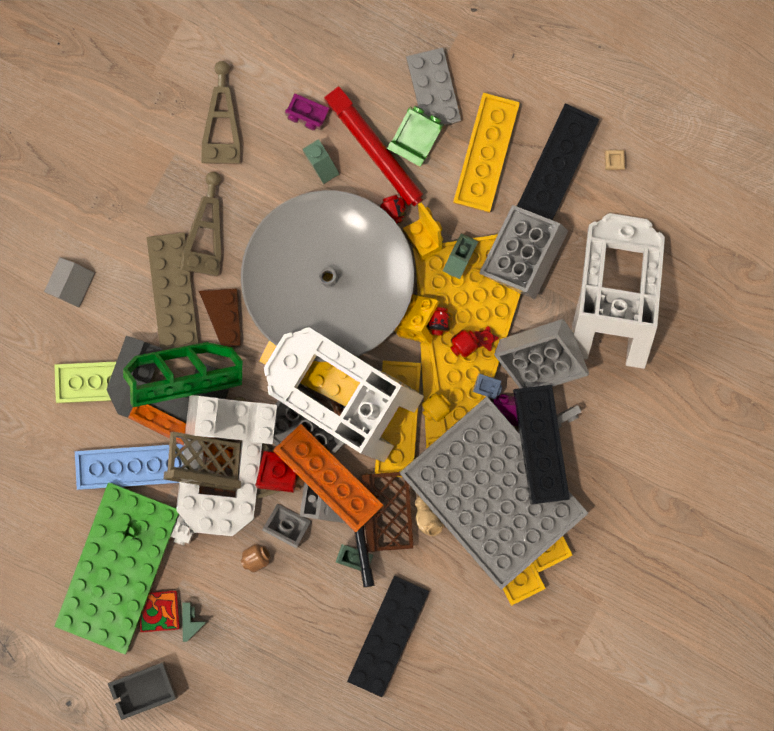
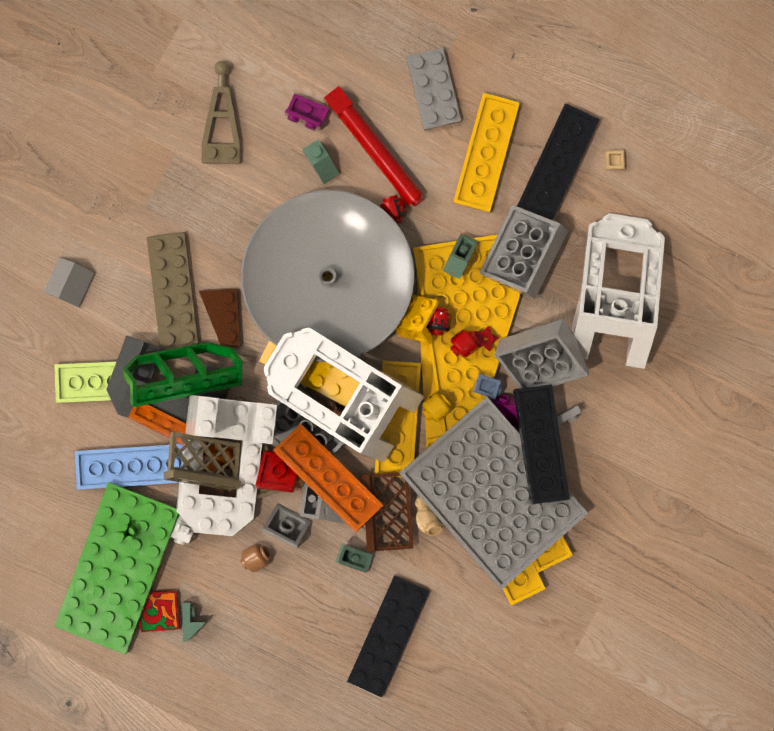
(143, 690): dark grey piece -> none
(201, 262): dark tan plate -> none
(366, 570): black piece -> none
(416, 135): panel -> none
(425, 233): yellow bracket -> none

